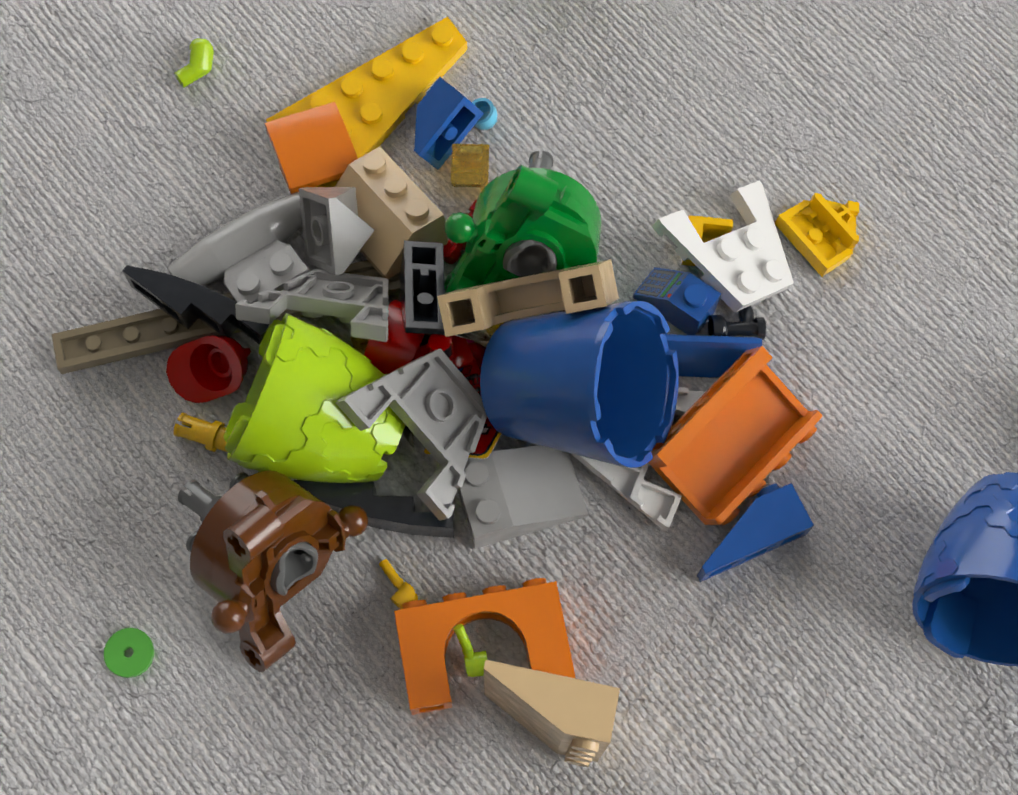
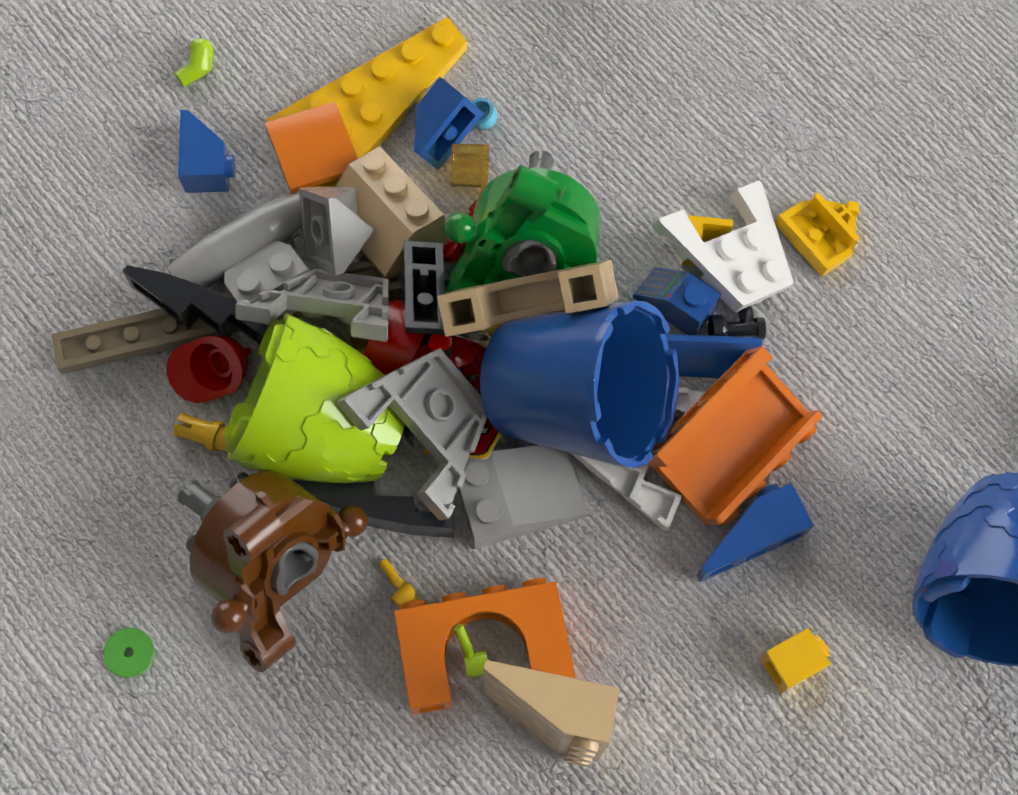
(202, 157): none -> blue slope
(796, 660): none -> yellow brick

